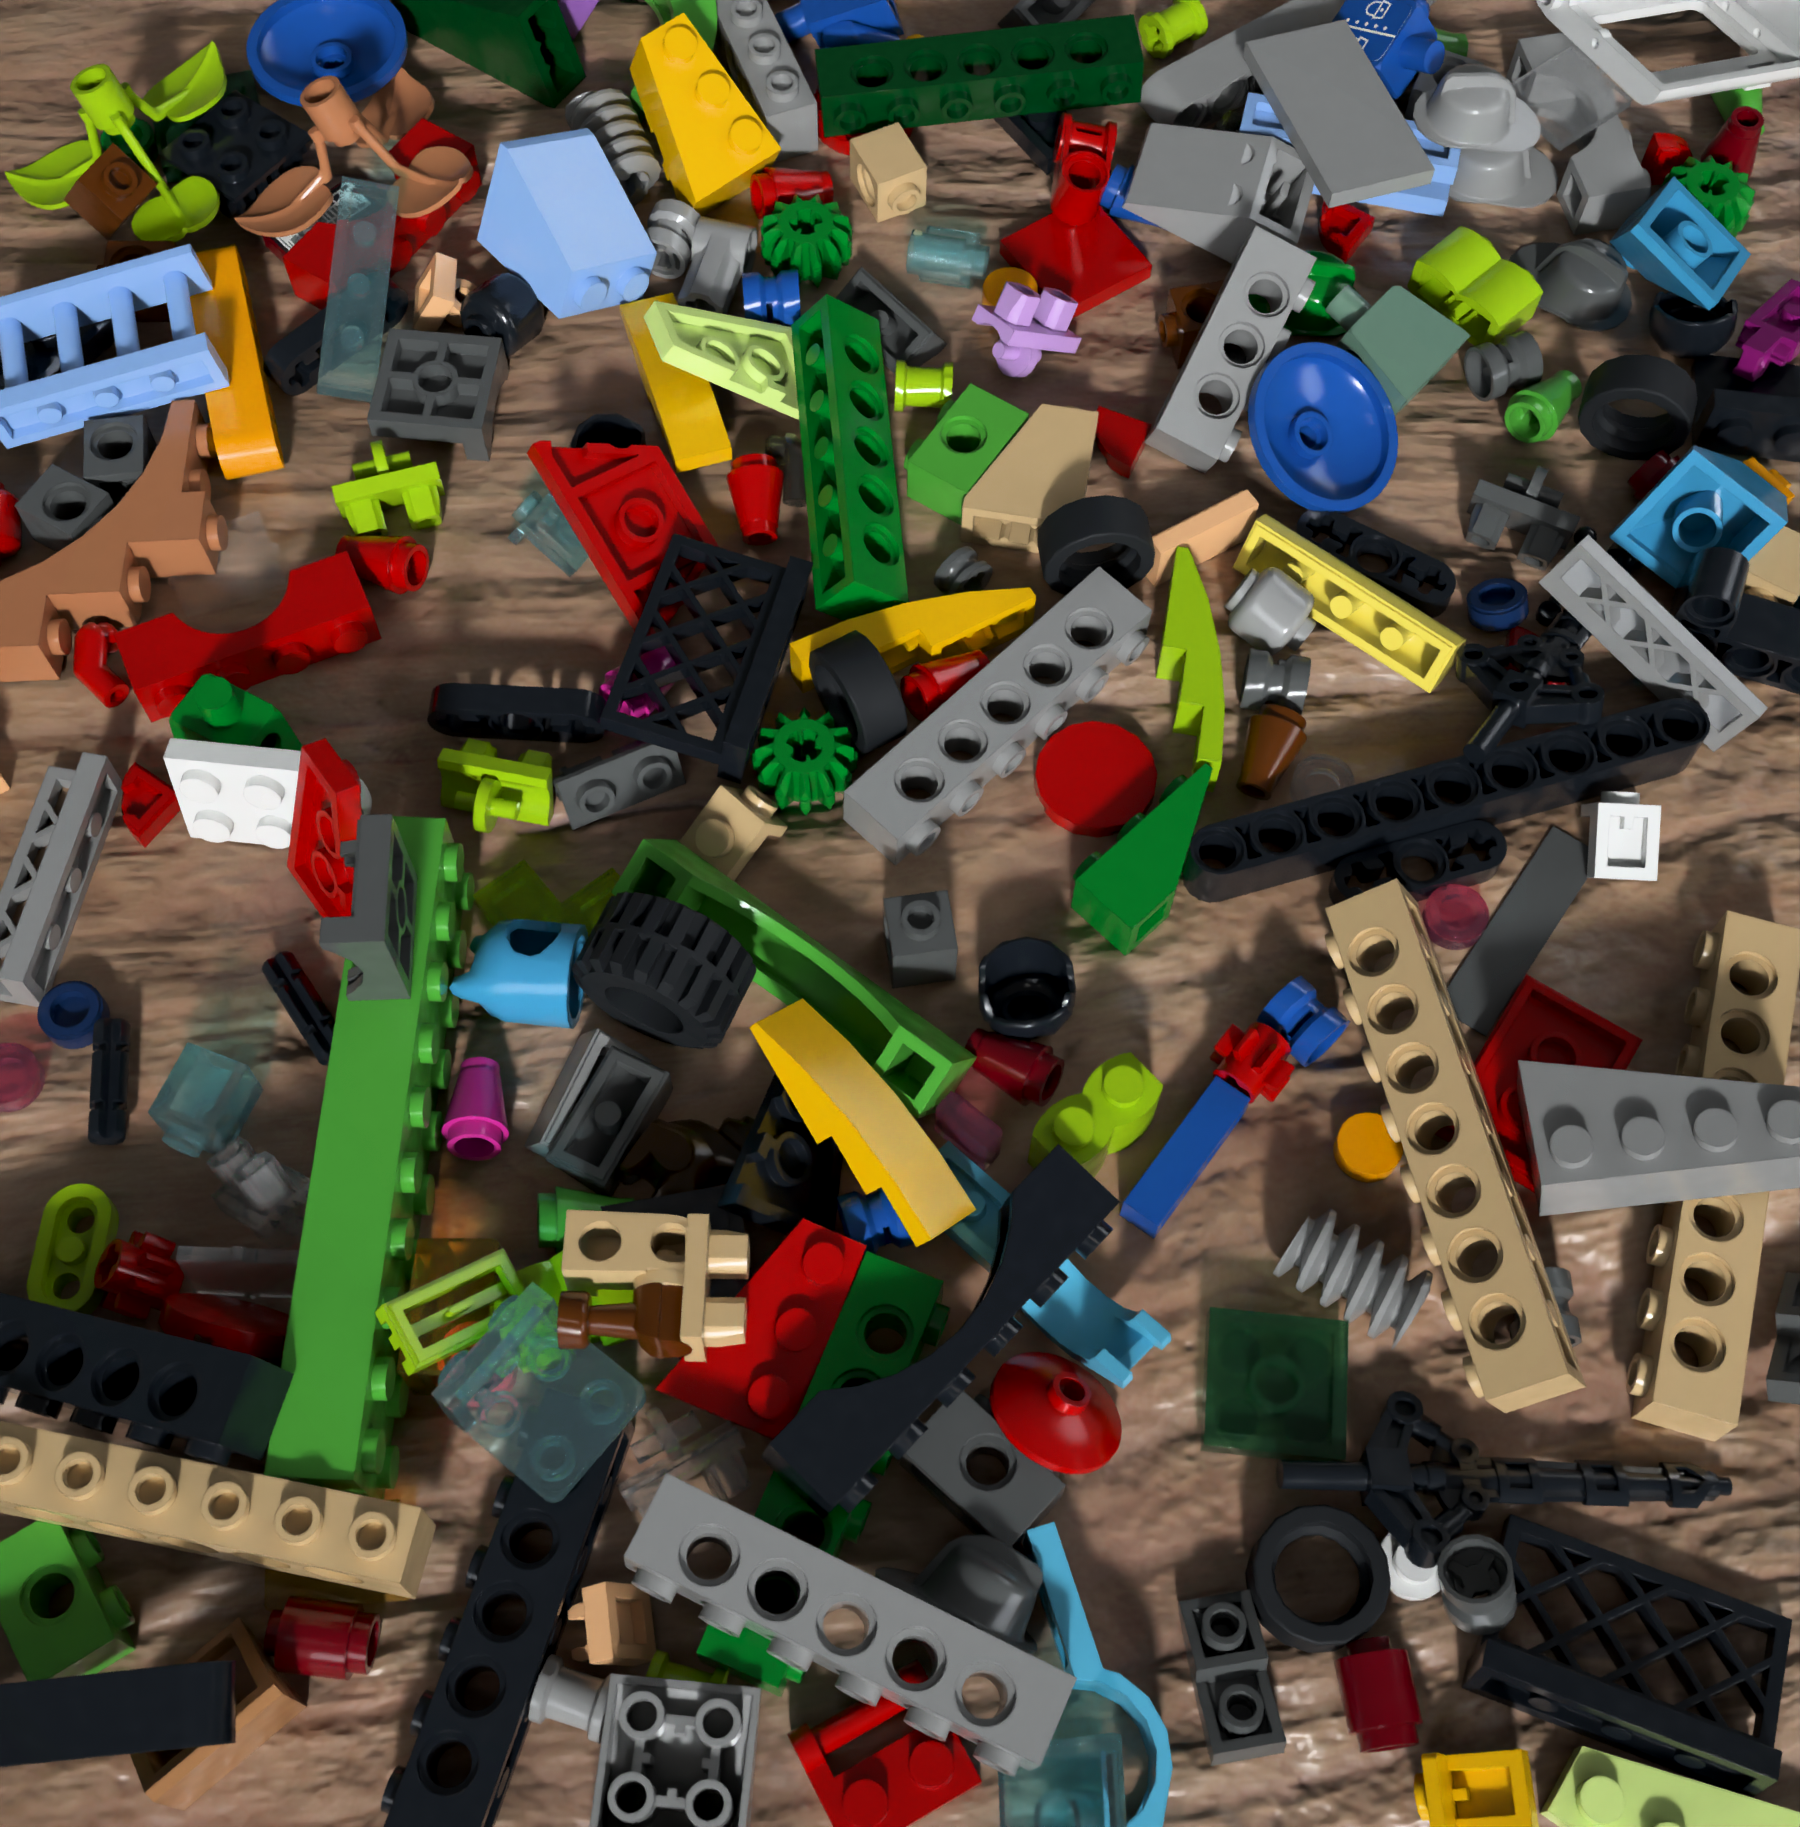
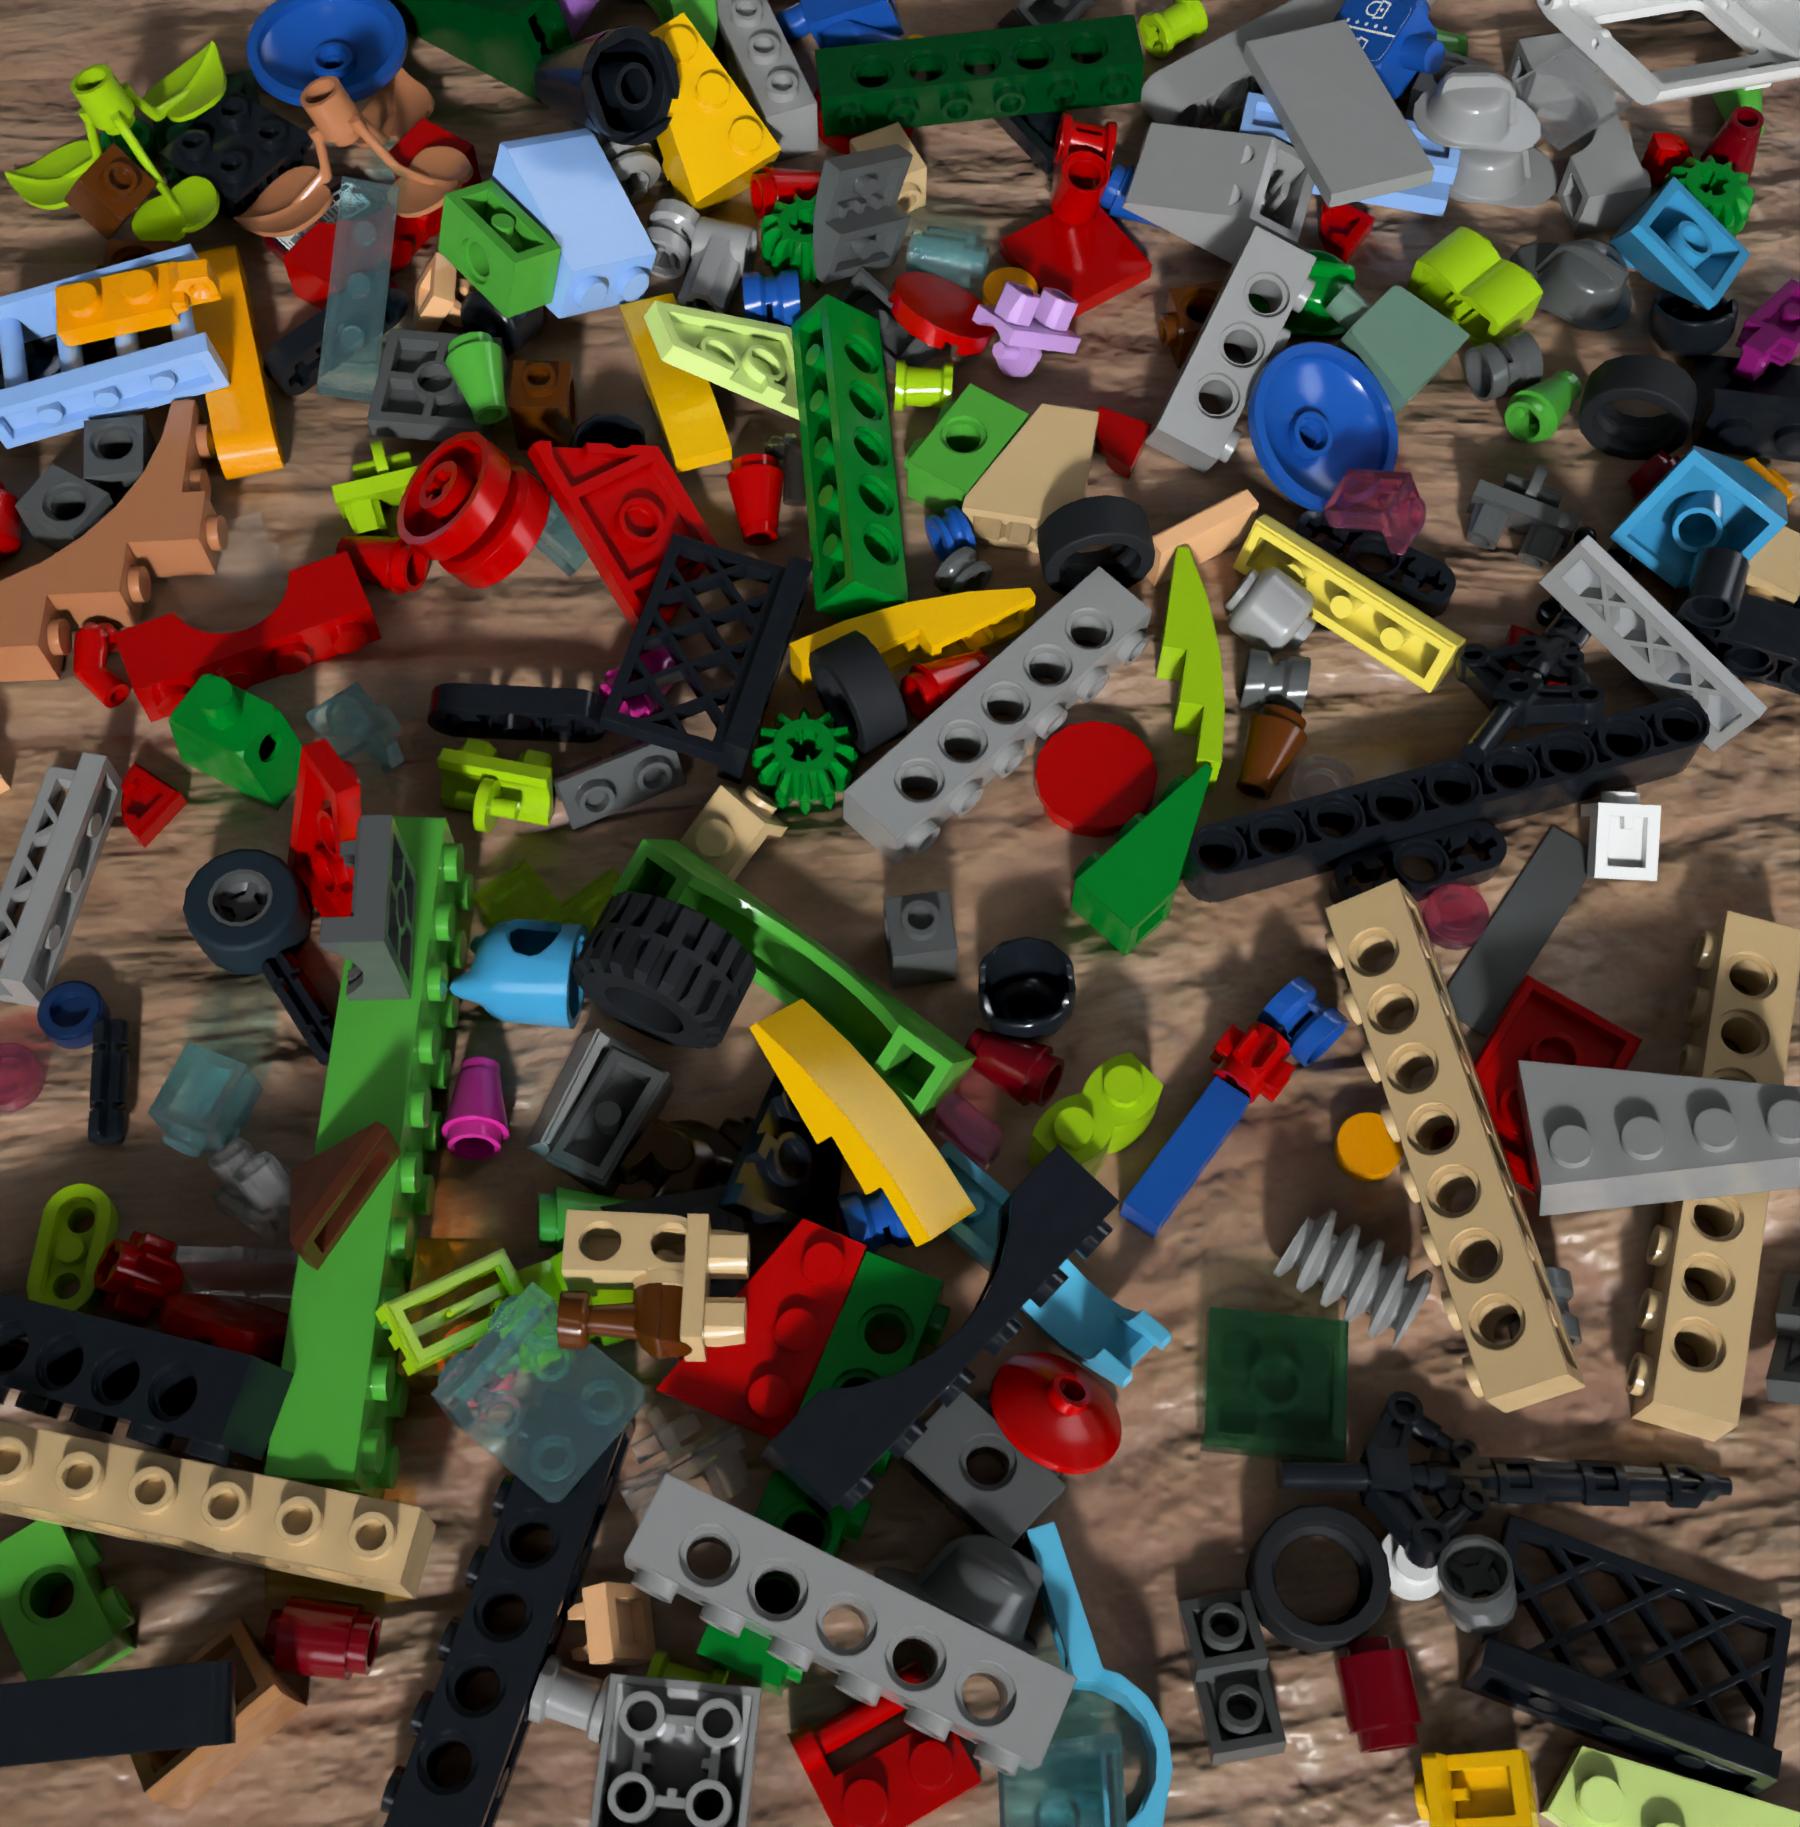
(132, 300): none -> light orange hinge
(237, 791): white plate -> none
(246, 910): none -> black wheel
(335, 1187): none -> copper slope
(355, 723): none -> clear light blue bracket
(473, 510): none -> red wheel
(479, 374): none -> bright green cone
(498, 248): none -> bright green brick
(543, 402): none -> reddish brown brick
(612, 84): none -> black cone
(858, 212): none -> dark grey slope
(938, 312): none -> red tile
(949, 532): none -> blue bush
(1378, 502): none -> clear pink bracket
(1497, 604): dark blue tile -> none

